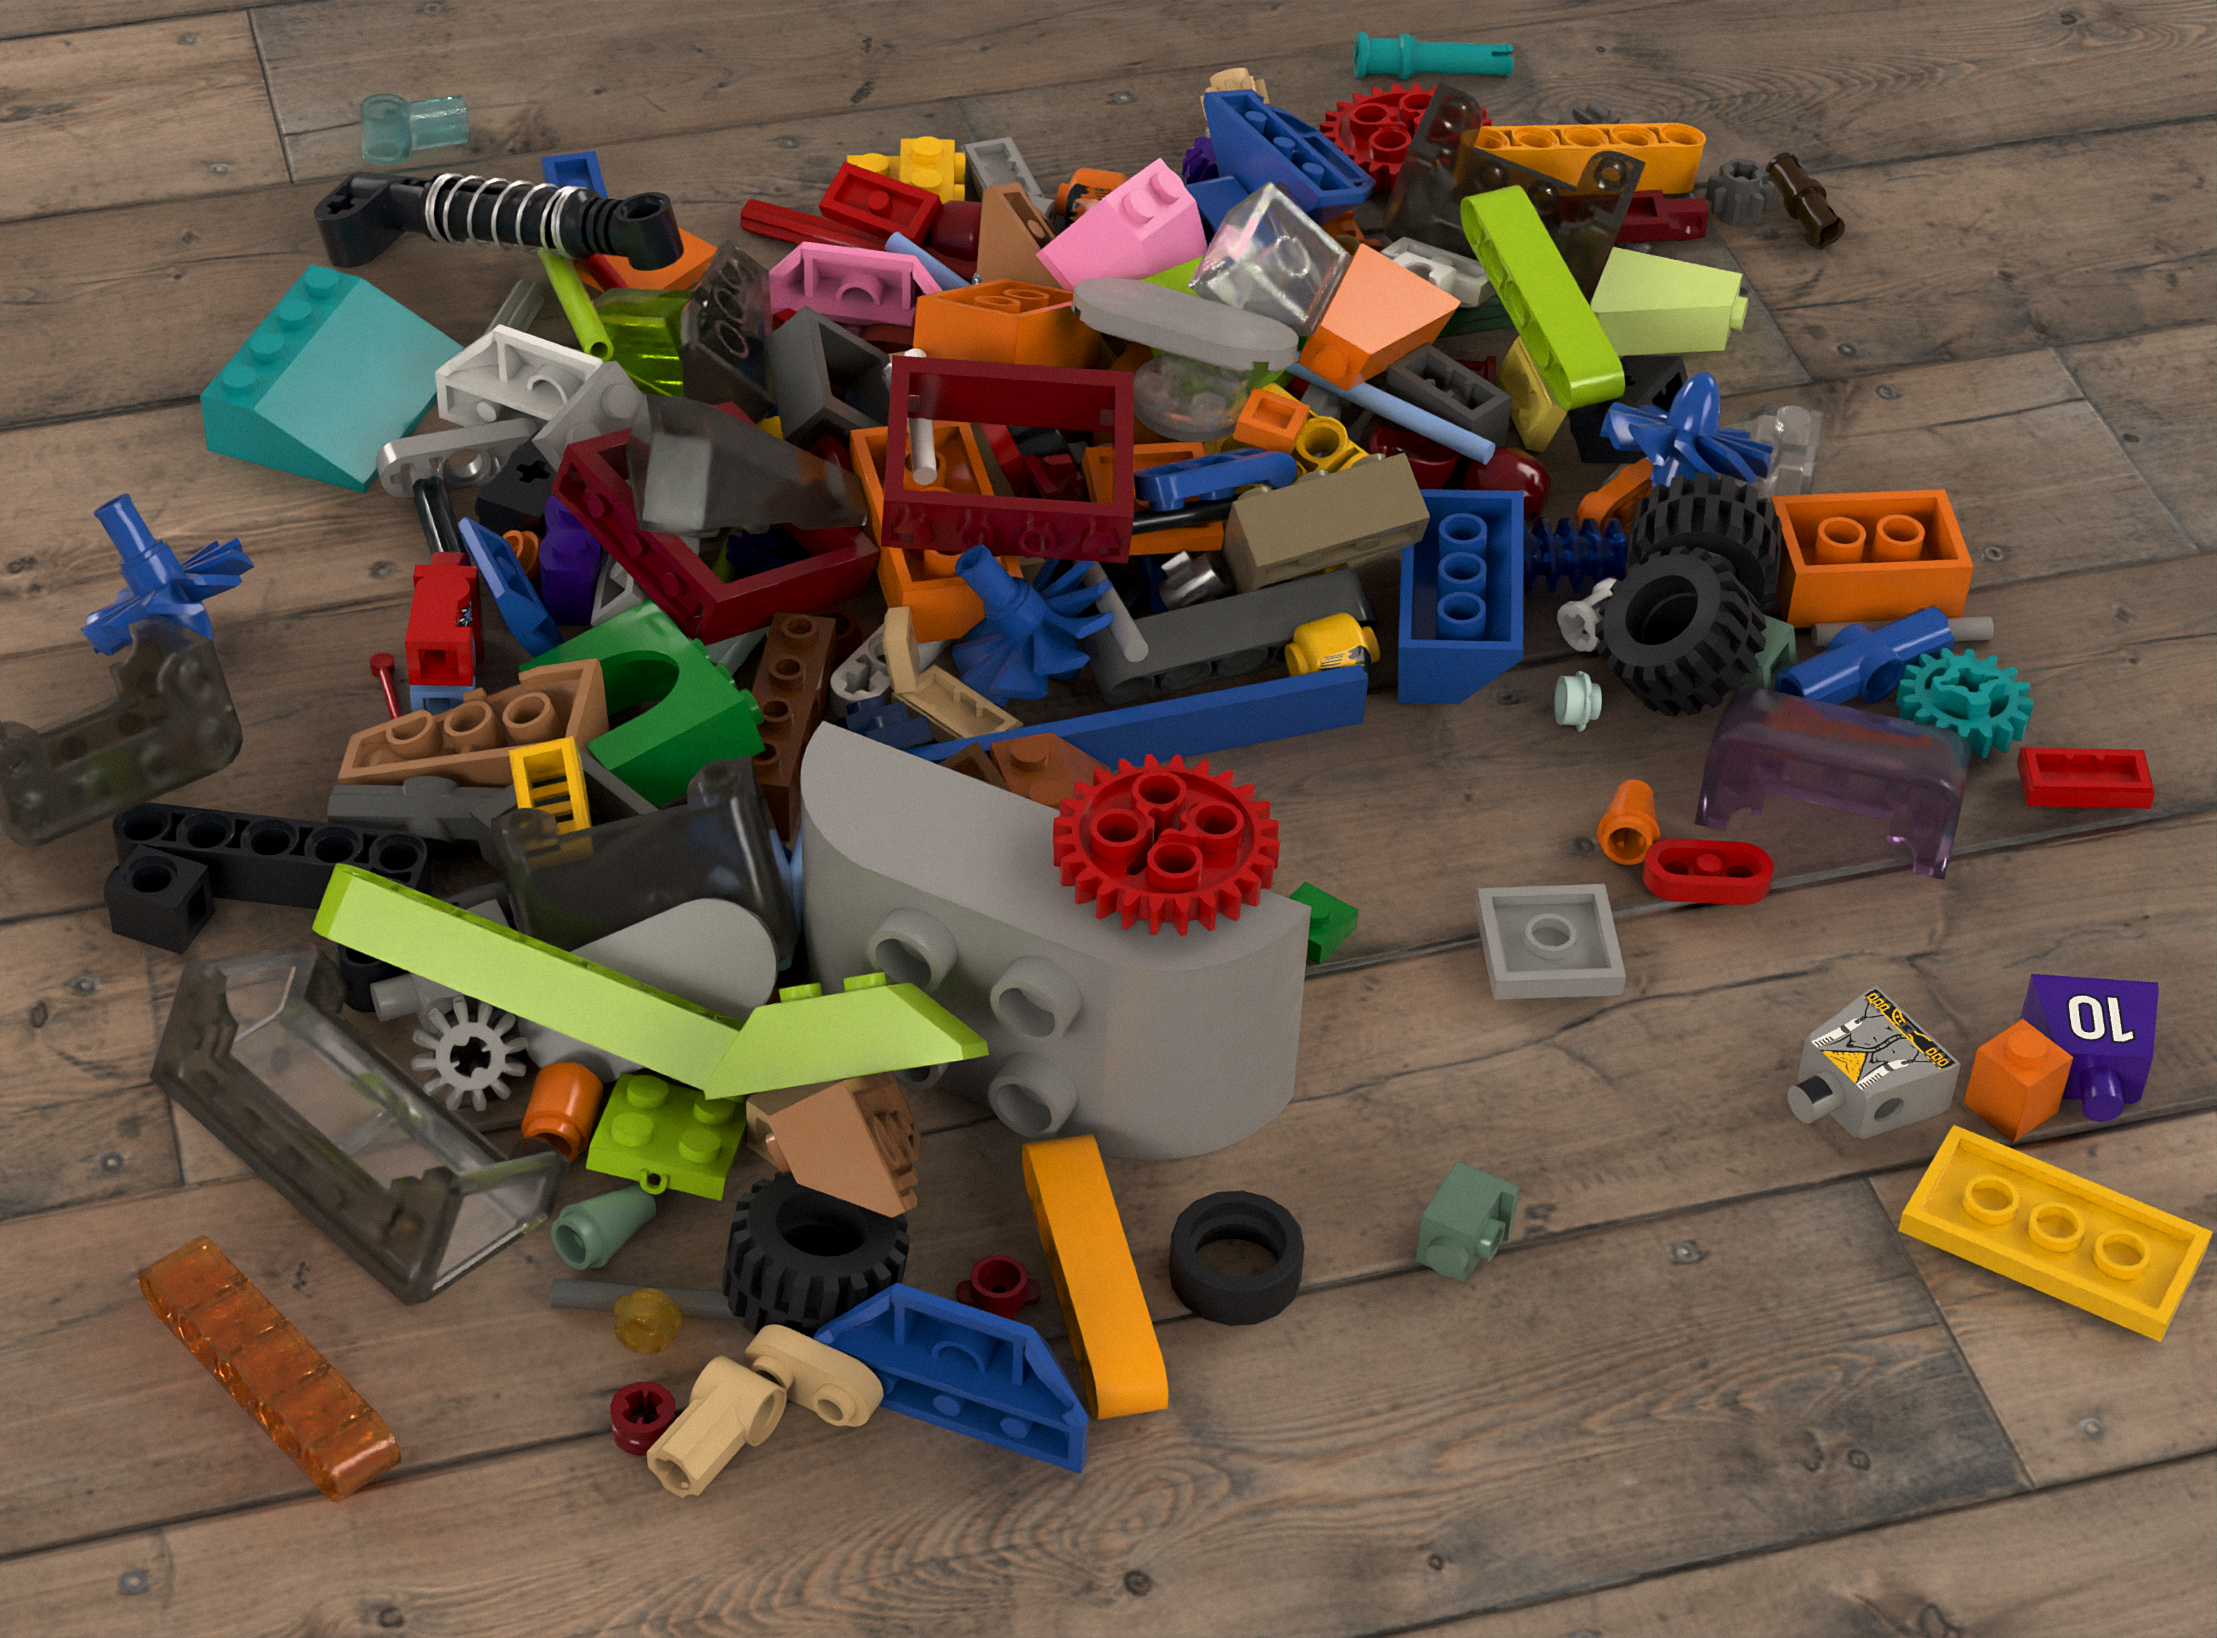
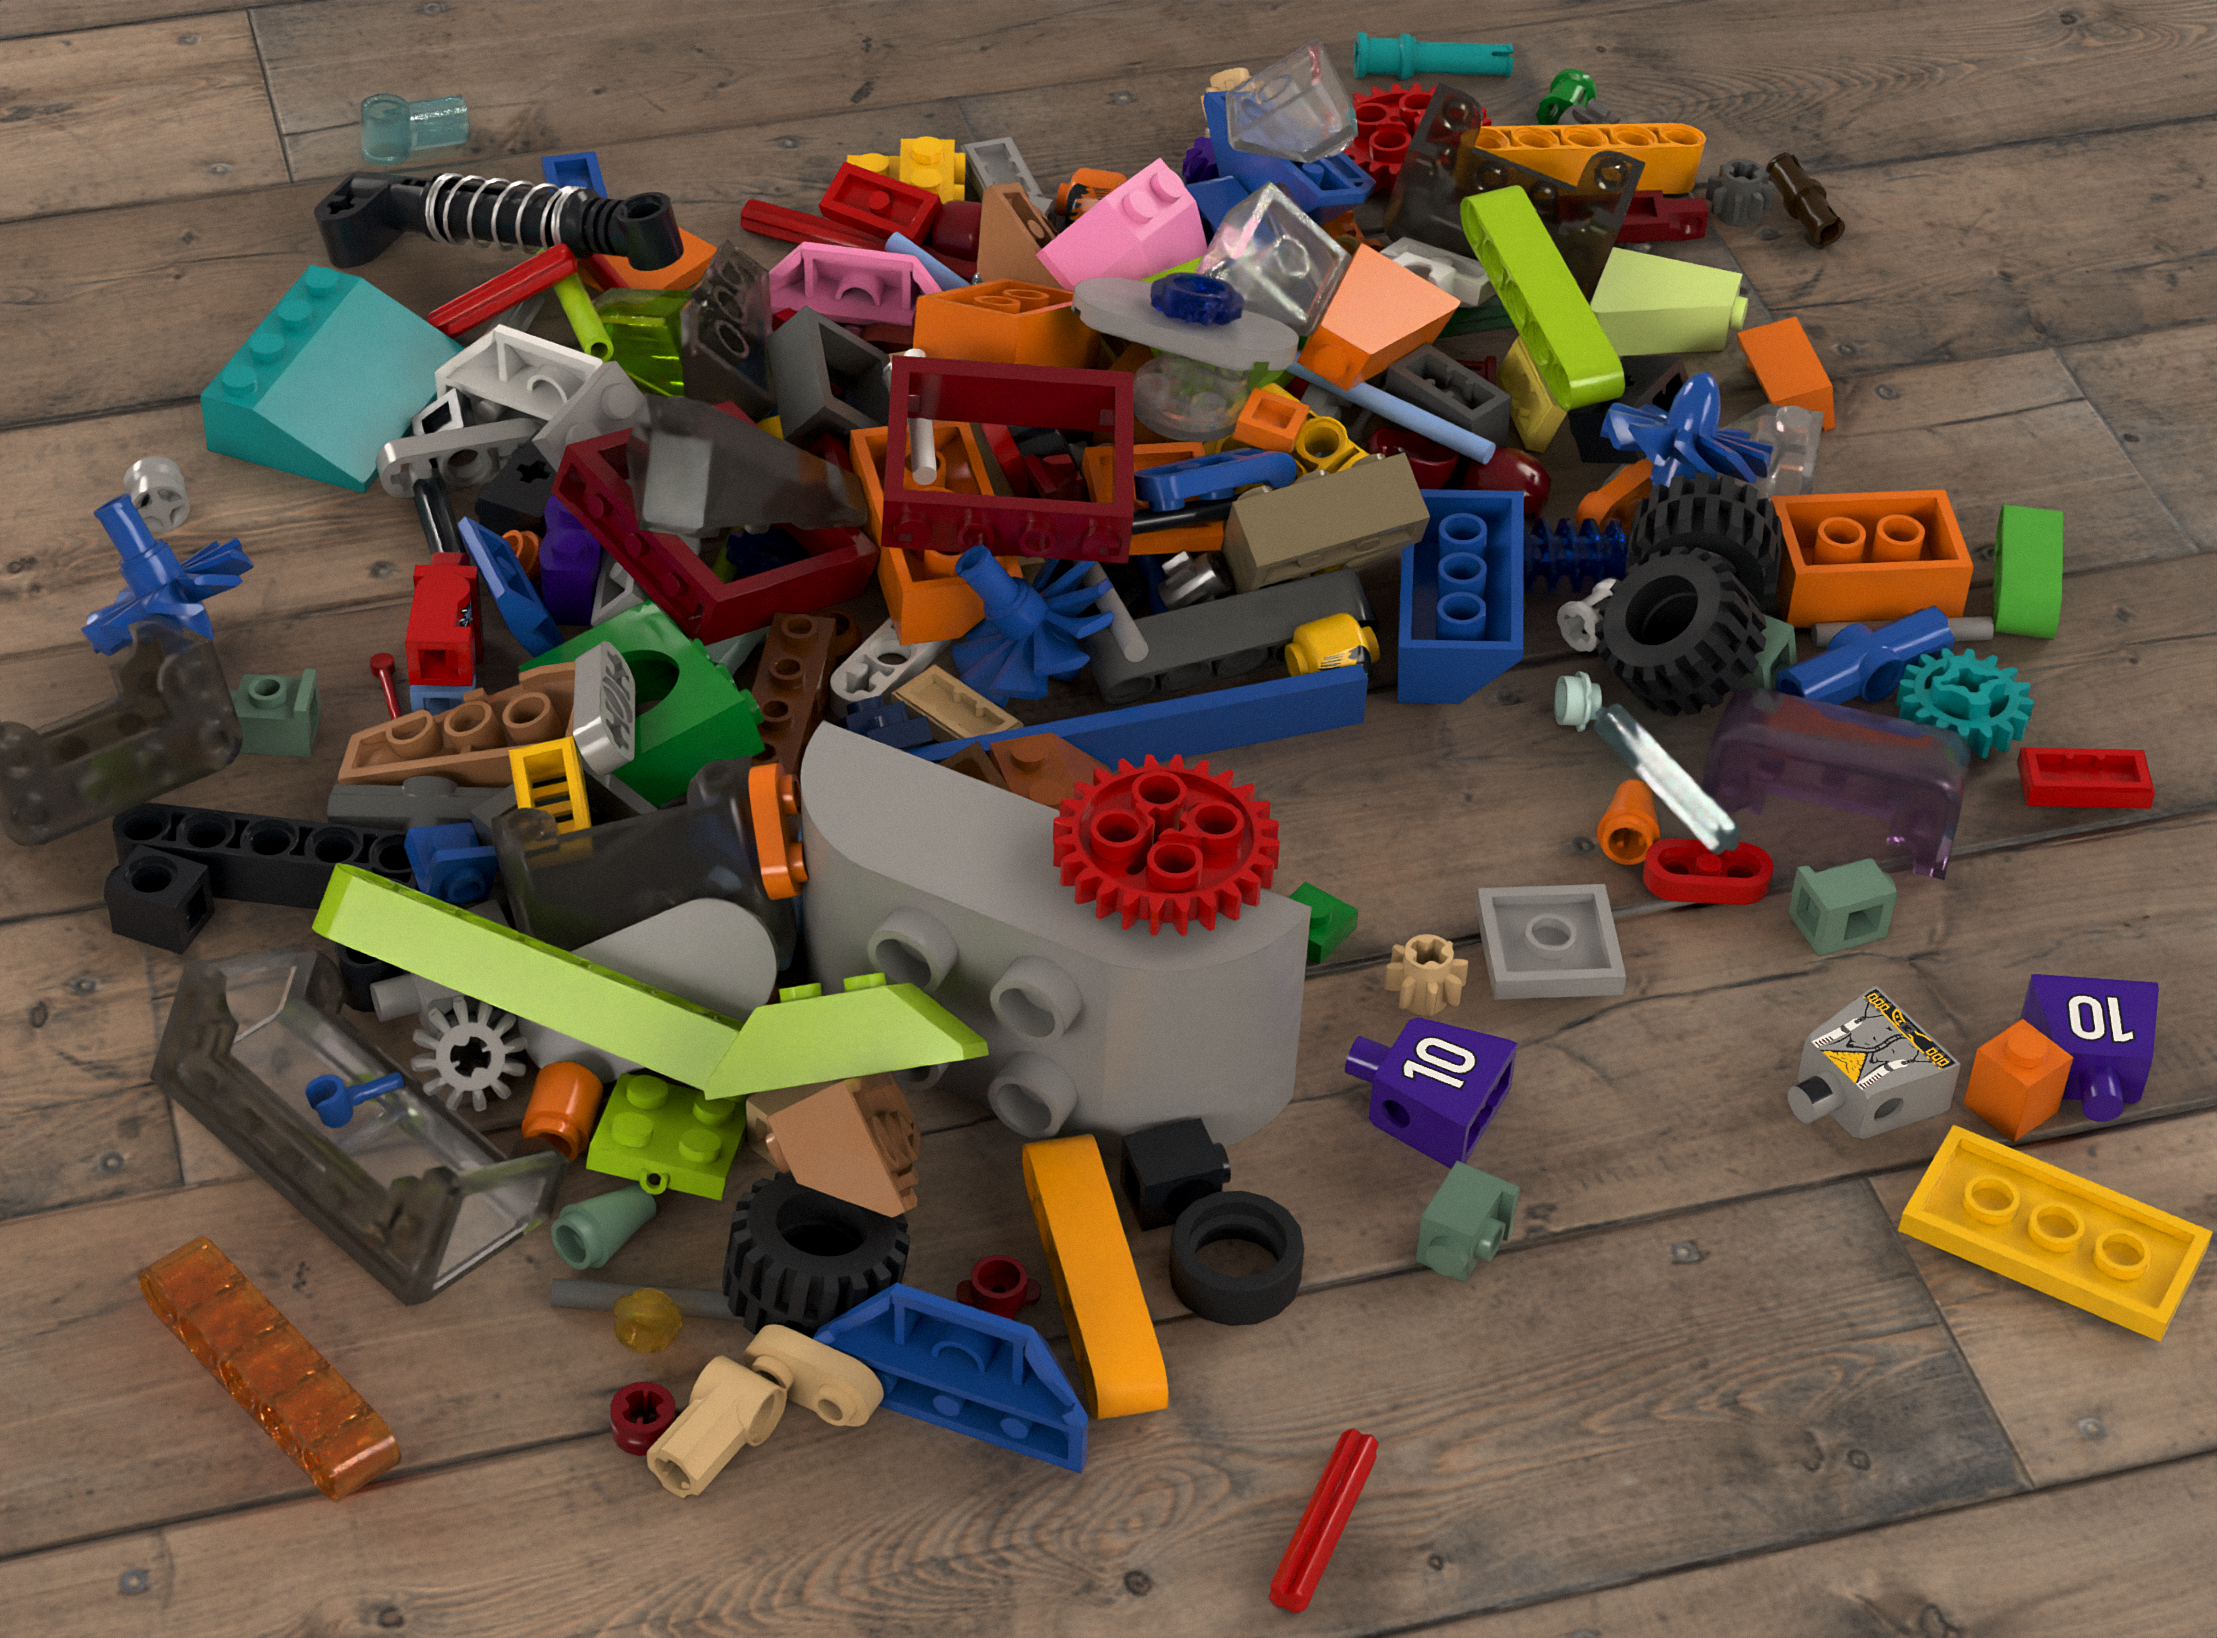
(162, 509): none -> light grey wheel
(278, 713): none -> sand green brick
(336, 1102): none -> blue hand
(446, 413): none -> black plate
(451, 862): none -> blue bracket
(505, 291): none -> red axle
(604, 709): none -> light grey beam
(774, 803): none -> orange plate
(901, 650): tan tile -> none
(1170, 1170): none -> black brick
(1197, 298): none -> clear blue gear
(1292, 109): none -> clear slope
(1323, 1521): none -> red axle
(1426, 975): none -> tan gear
(1435, 1085): none -> dark purple torso
(1564, 93): none -> green bush
(1667, 779): none -> clear light blue axle
(1788, 367): none -> orange hinge
(1842, 905): none -> sand green brick
(2028, 571): none -> bright green beam

